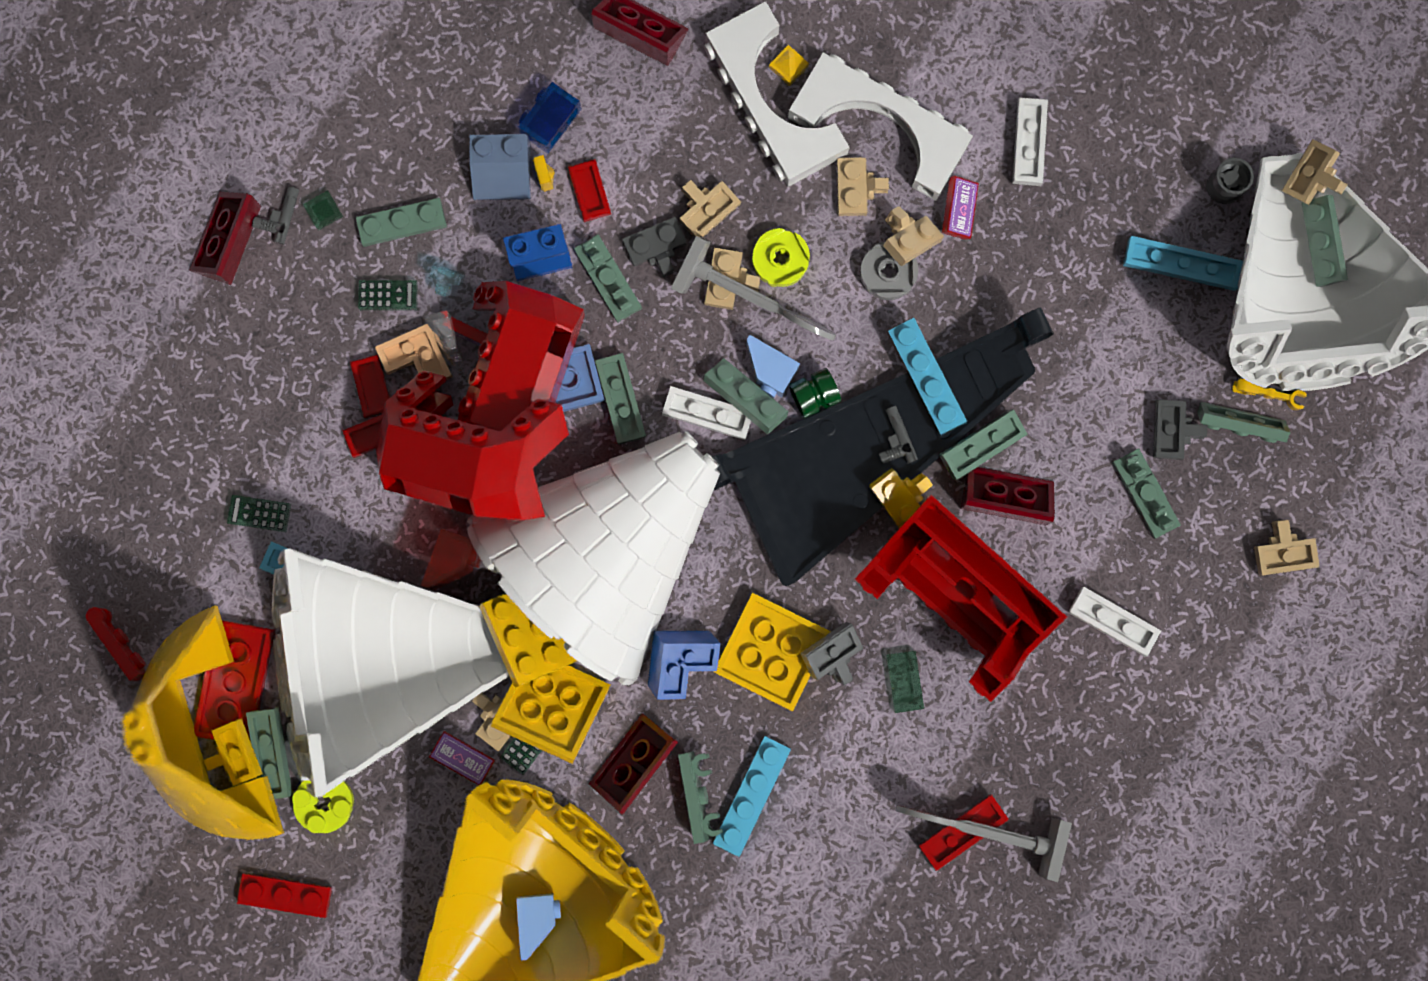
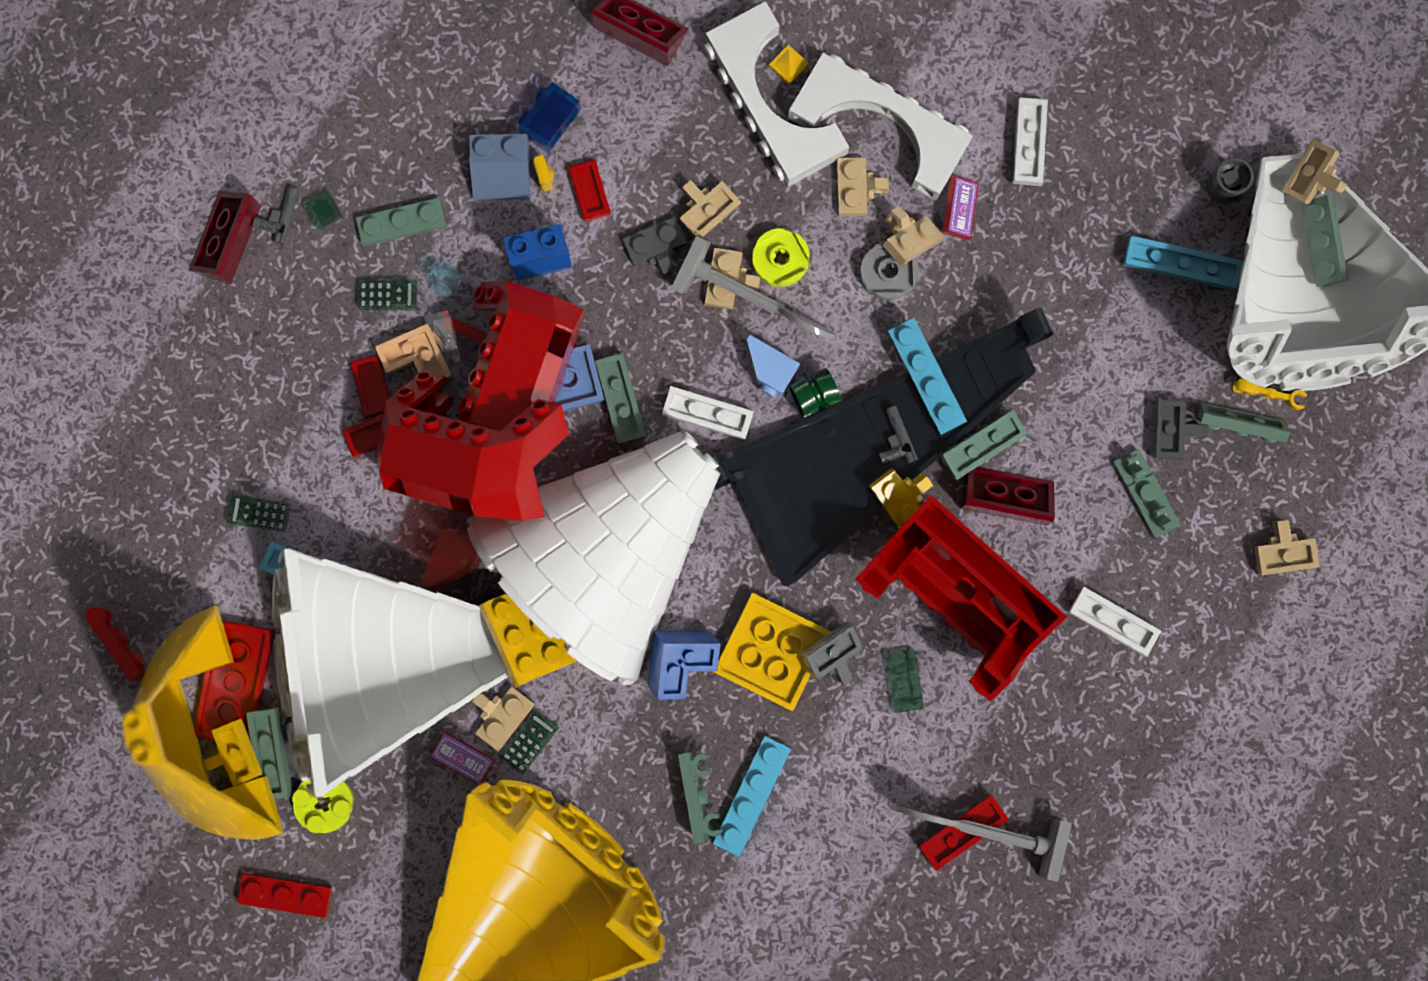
(535, 920): light blue slope -> none
(553, 711): yellow plate -> none
(607, 278): sand green plate -> none
(632, 763): dark red slope -> none
(745, 396): sand green plate -> none

